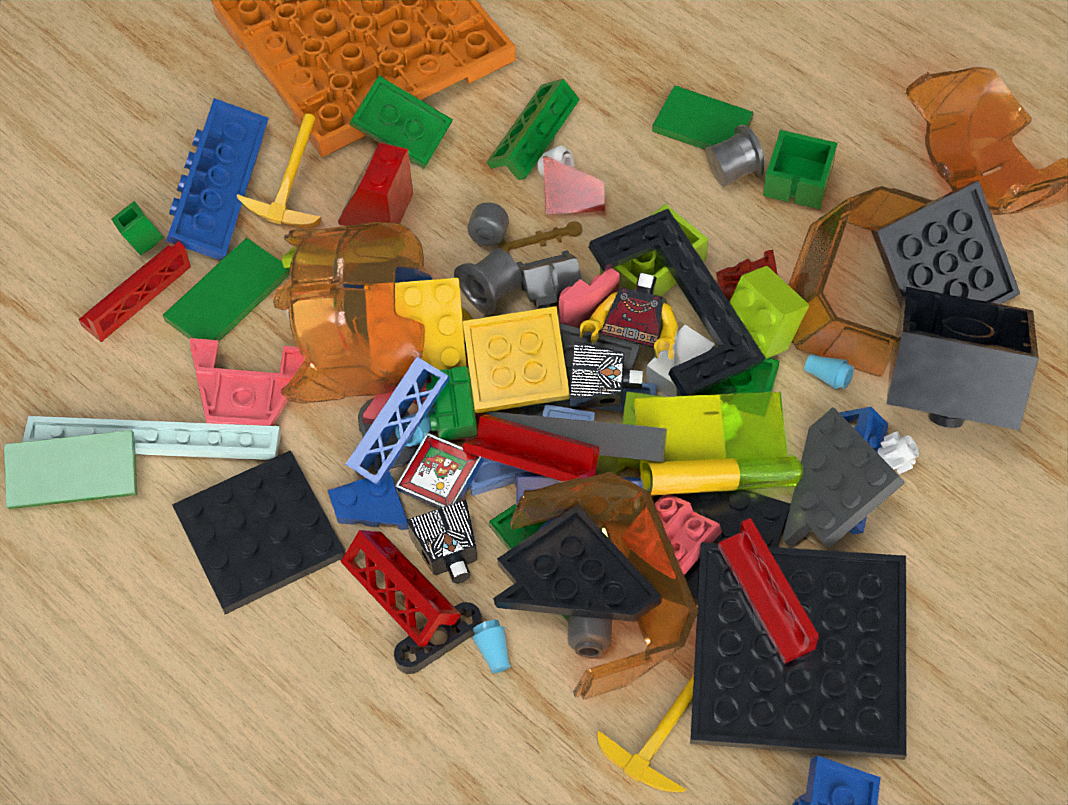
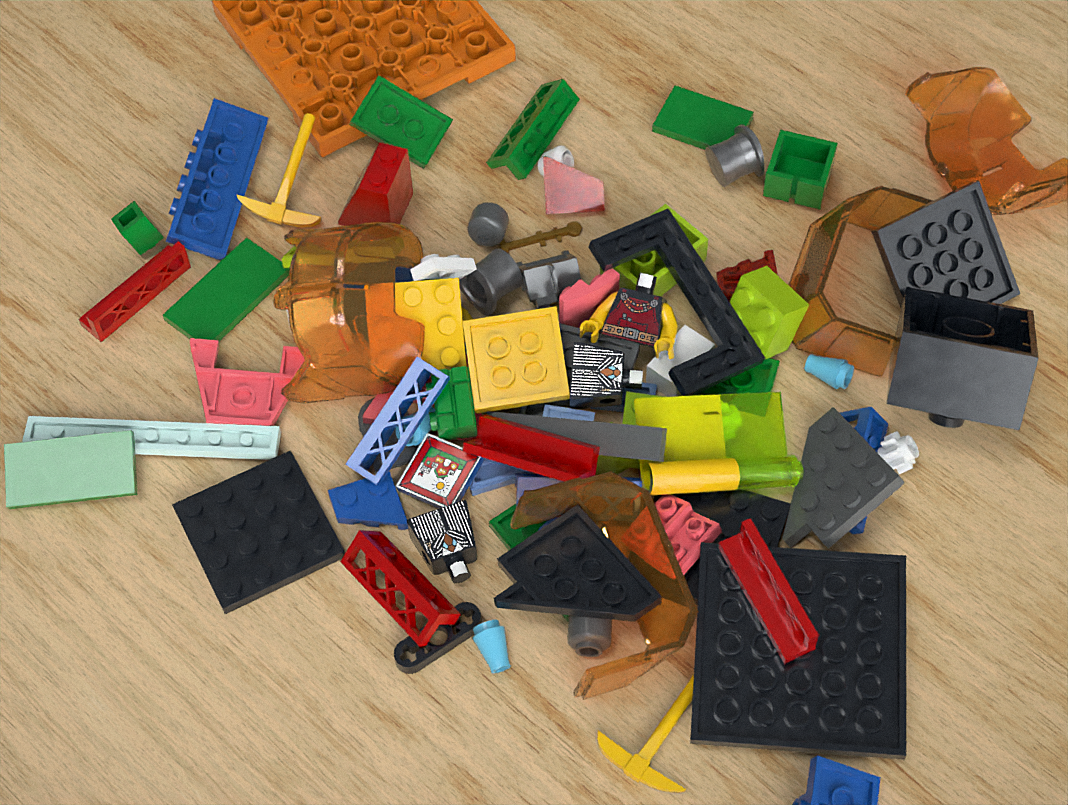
(436, 267): none -> white plate

